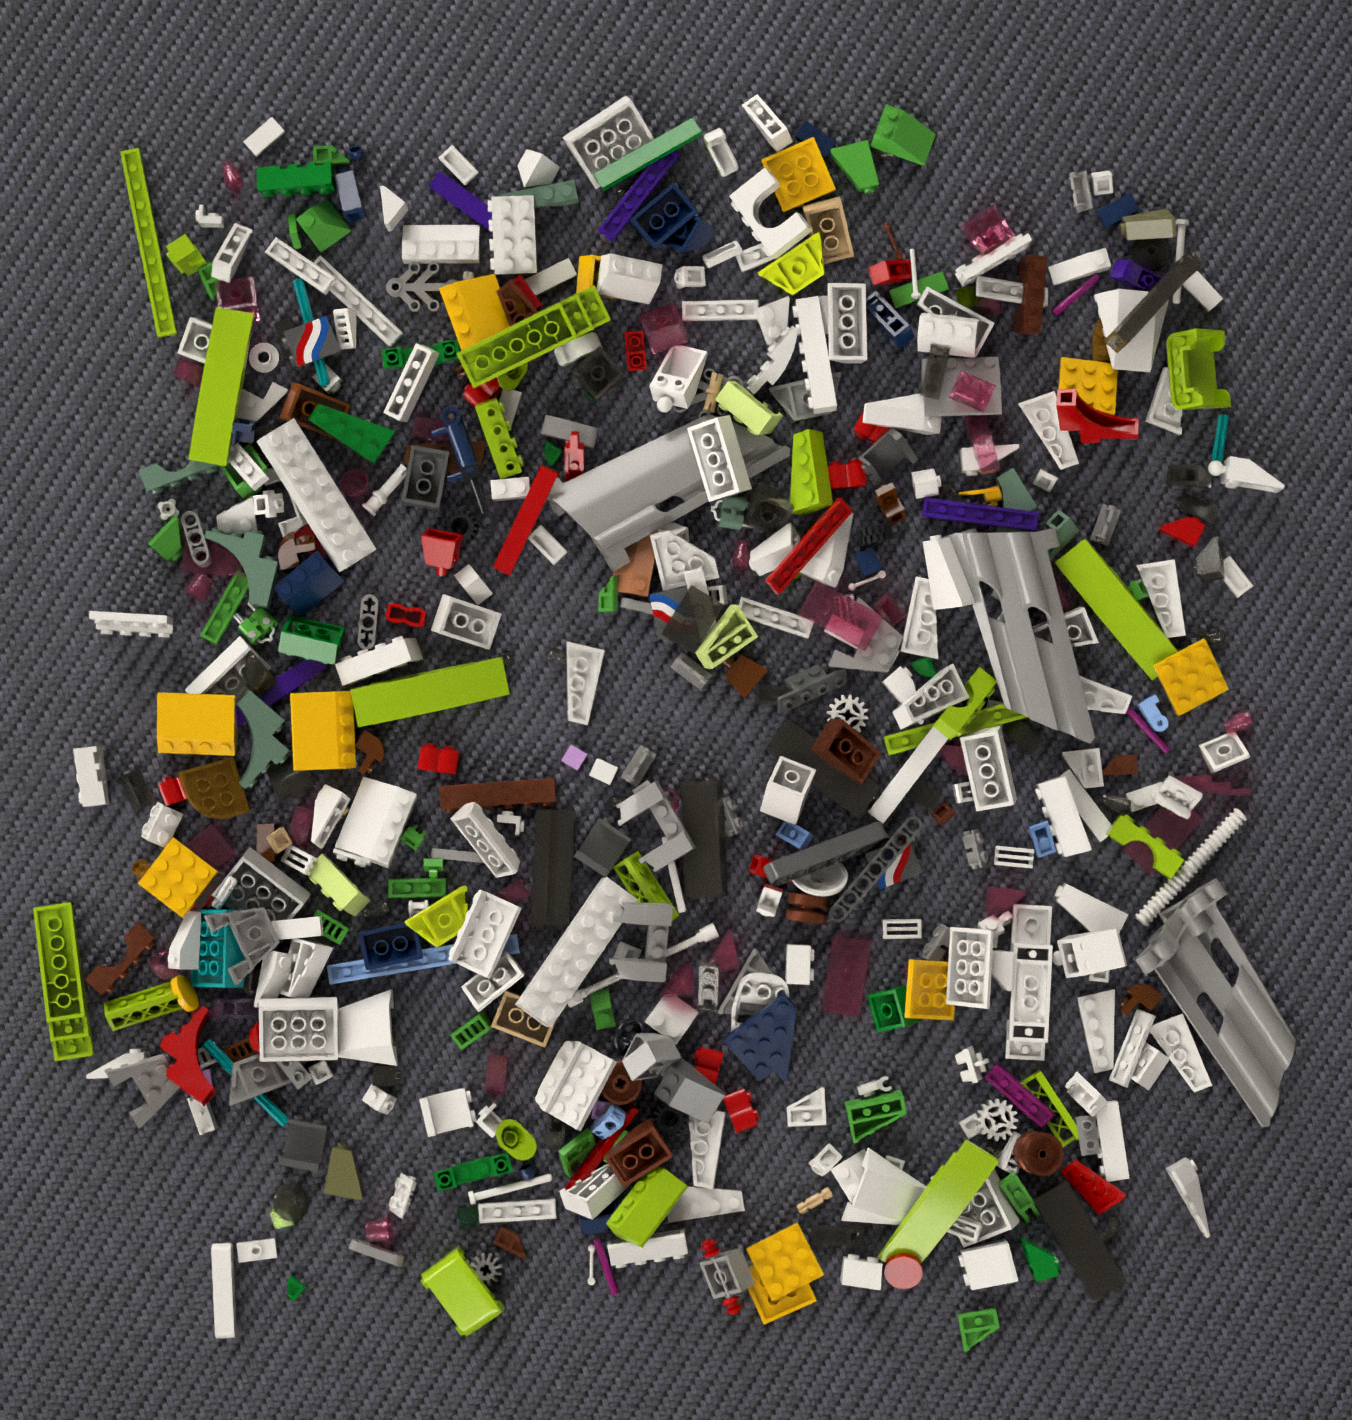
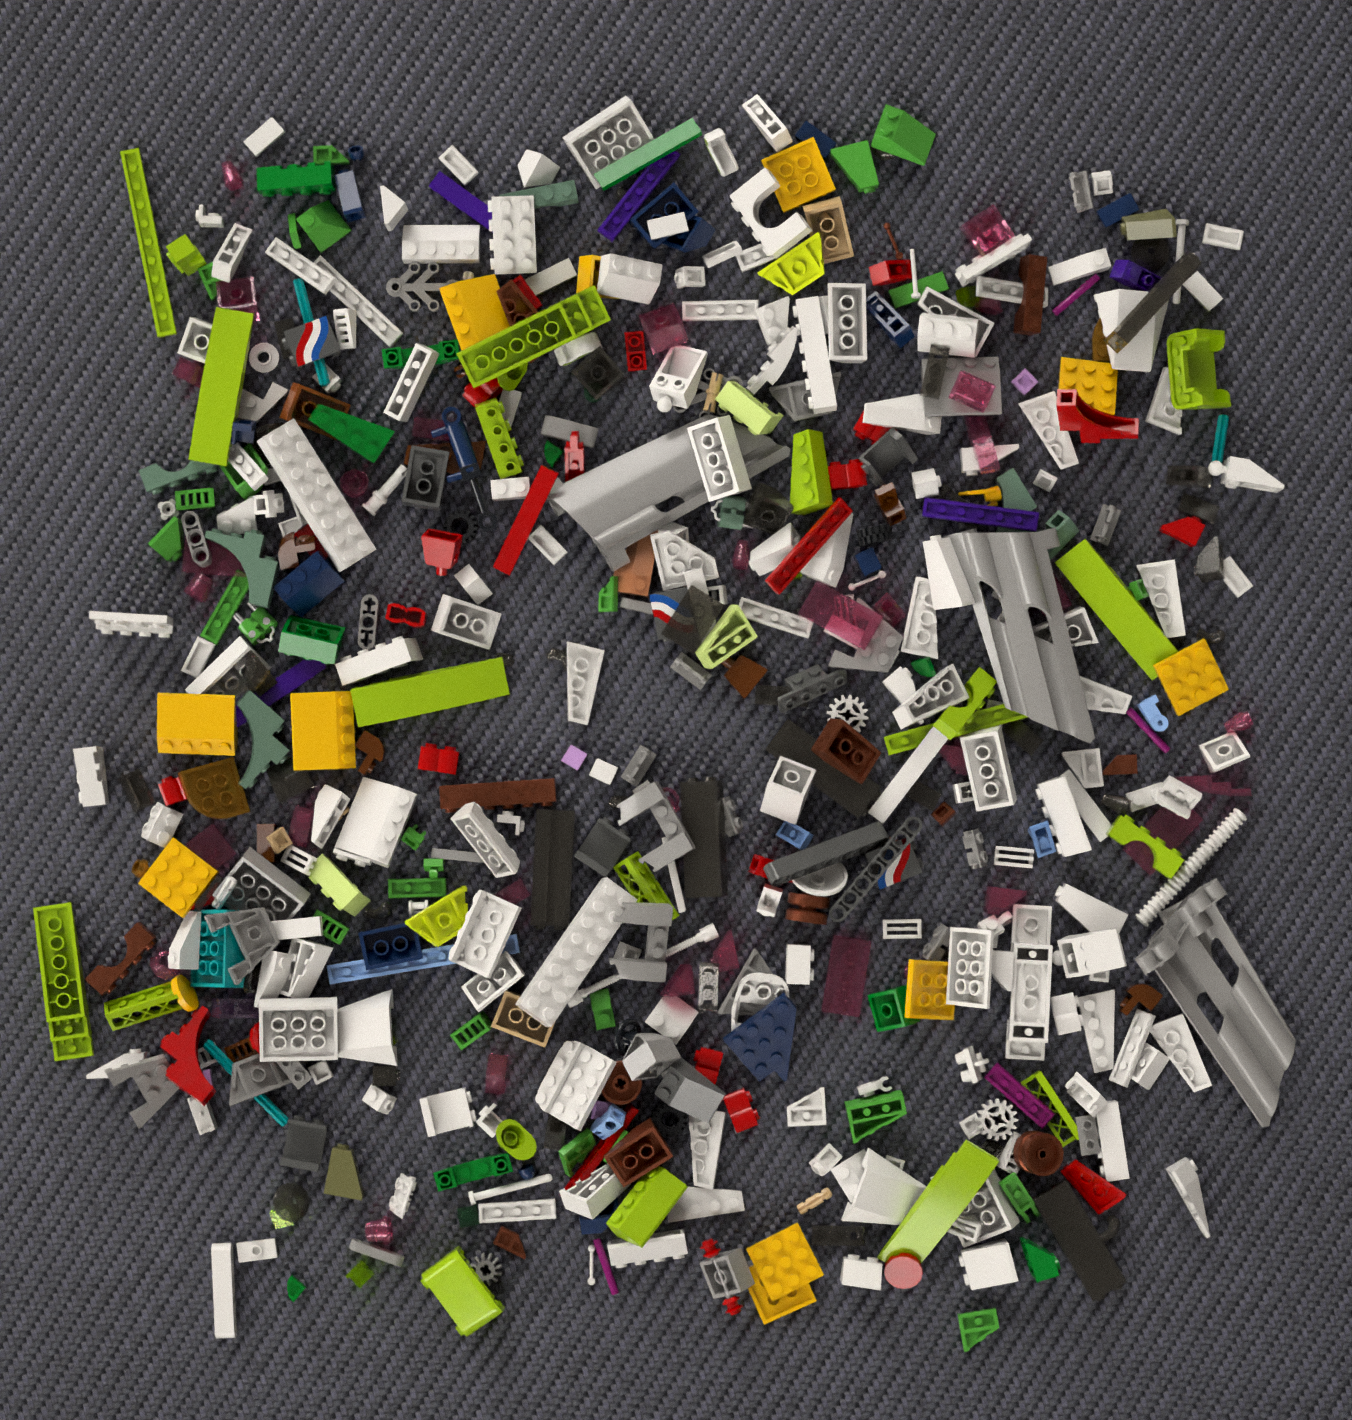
(193, 492): none -> bright green slope
(198, 657): none -> white tile
(360, 1274): none -> clear neon green panel
(667, 225): none -> white tile
(1024, 381): none -> lavender tile
(1065, 1013): none -> white brick
(1222, 236): none -> white tile

